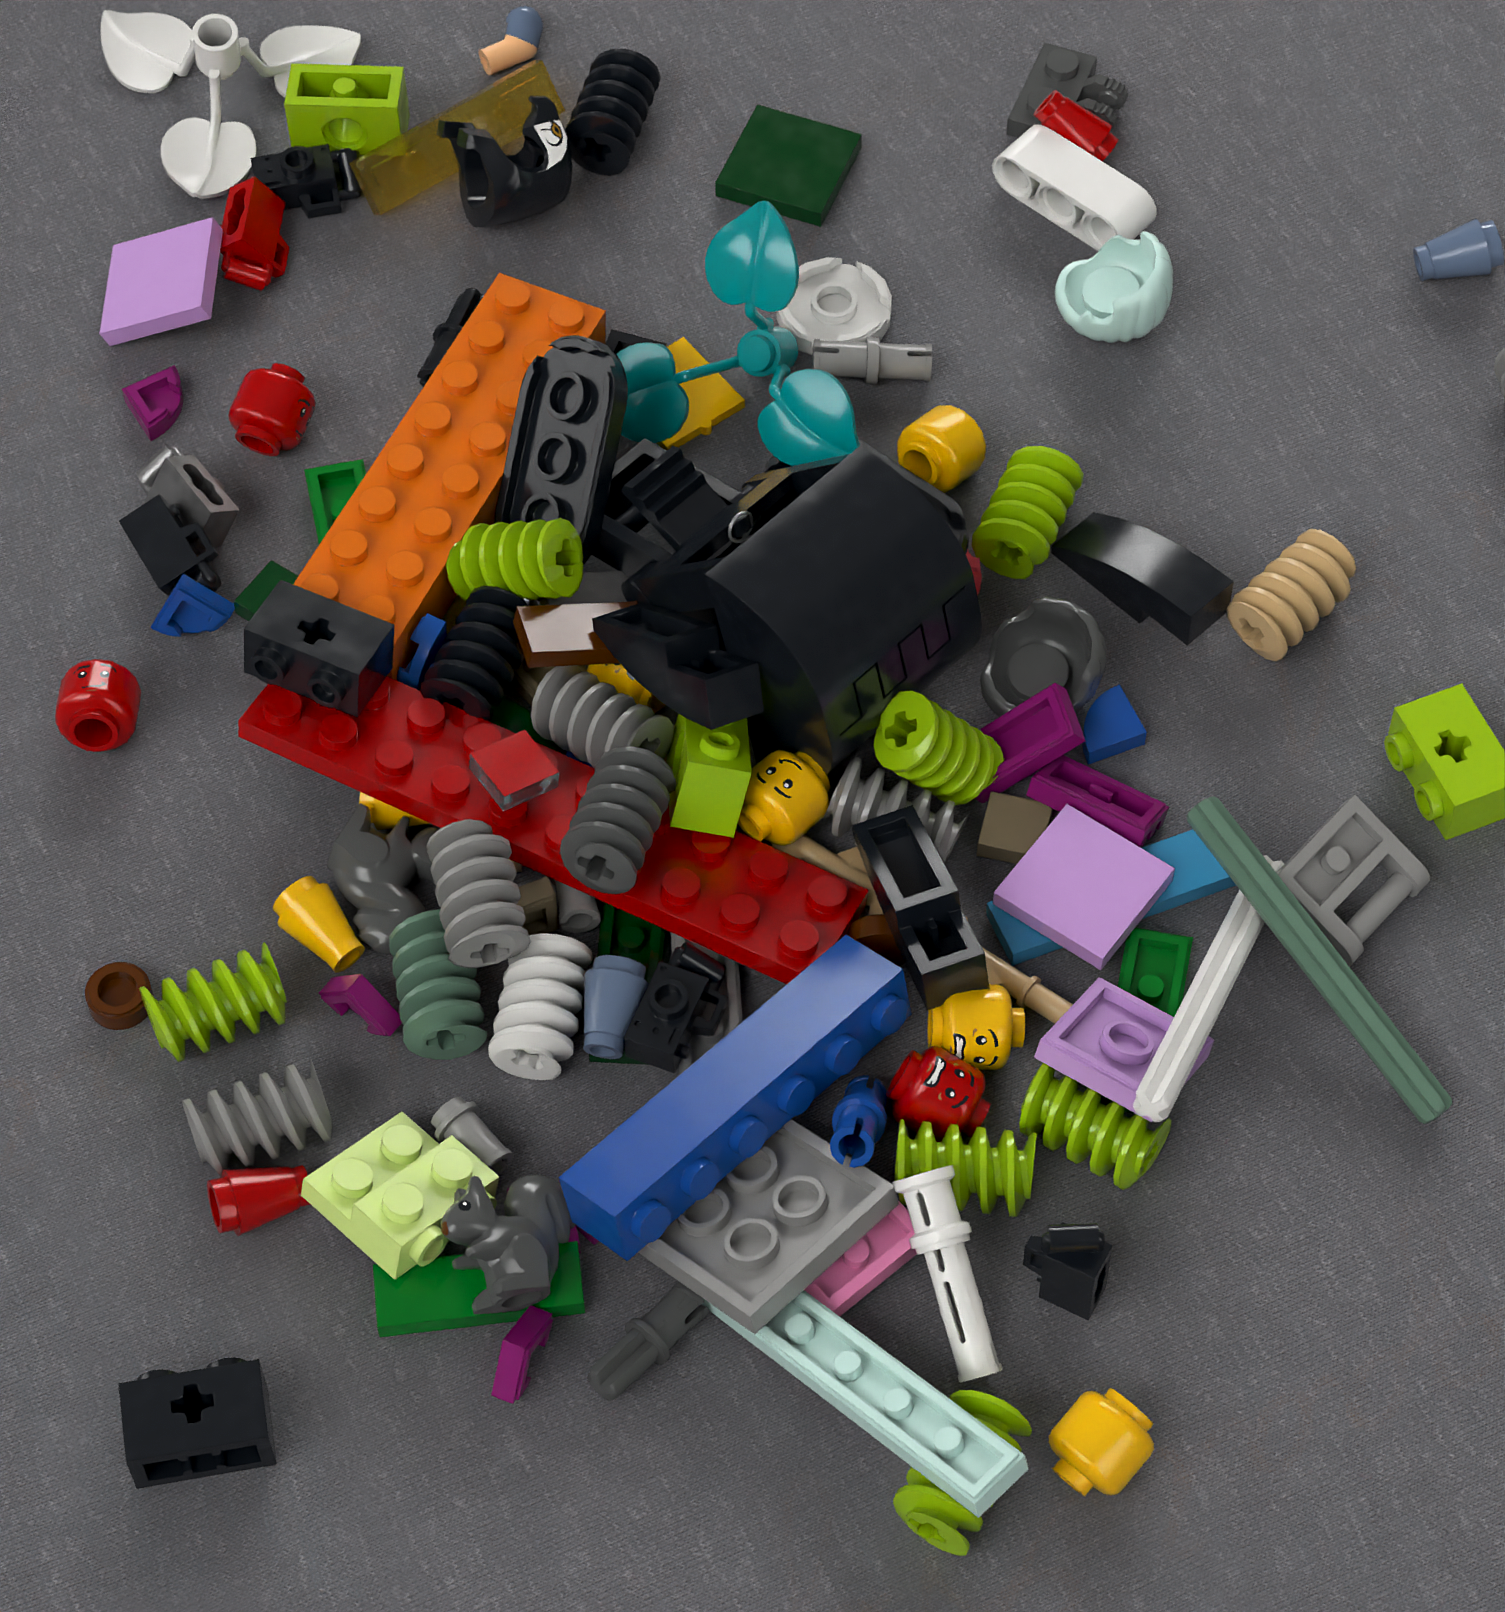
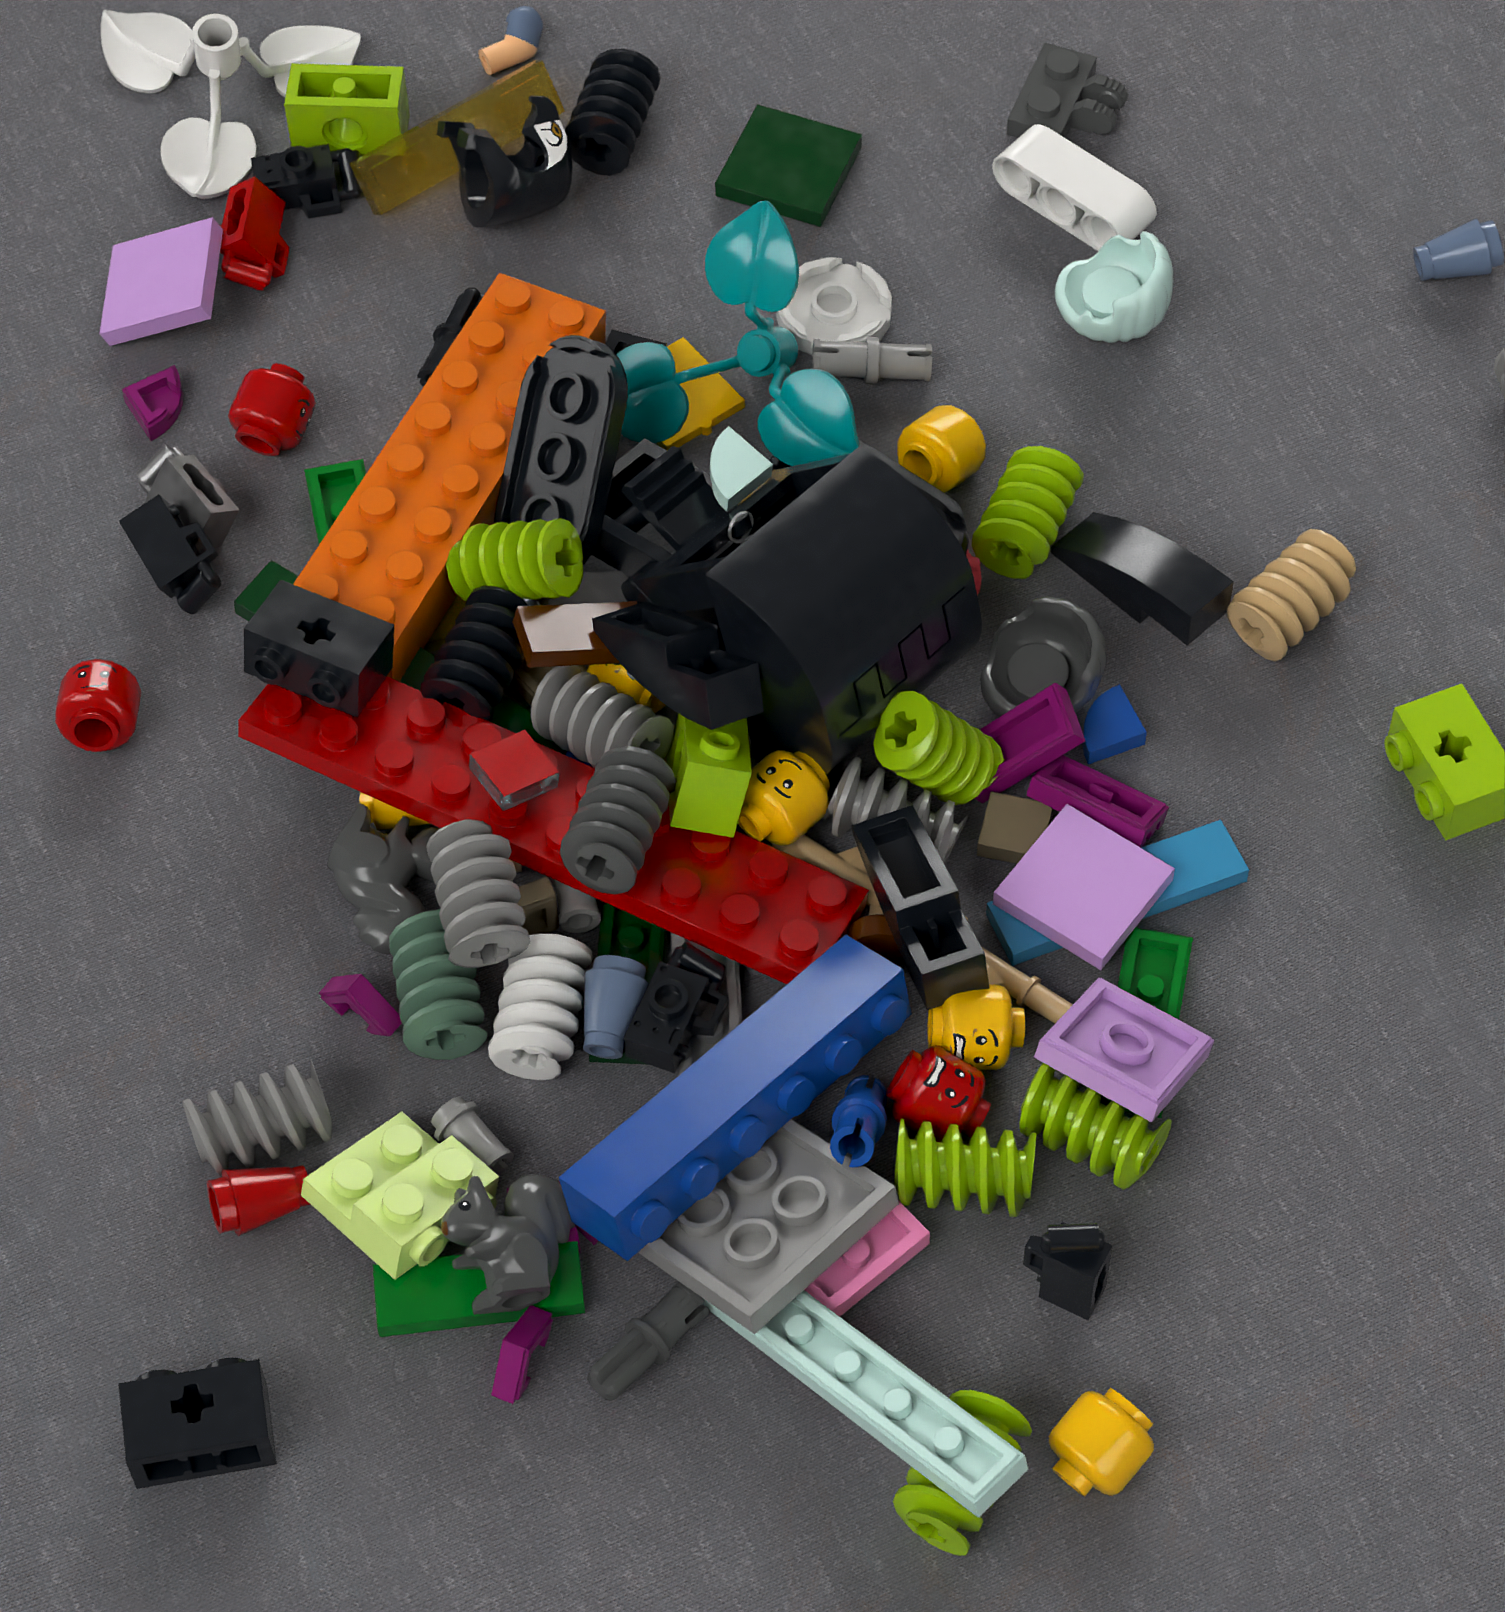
(115, 995): reddish brown tile -> none
(192, 610): blue tile -> none
(216, 1003): lime piece -> none
(317, 921): yellow cone -> none
(430, 636): blue tile -> none
(736, 469): none -> light aqua tile
(941, 1239): white pin -> none
(1076, 125): red cone -> none
(1199, 1009): white axle -> none
(1319, 960): sand green axle -> none
(1338, 861): light grey plate -> none

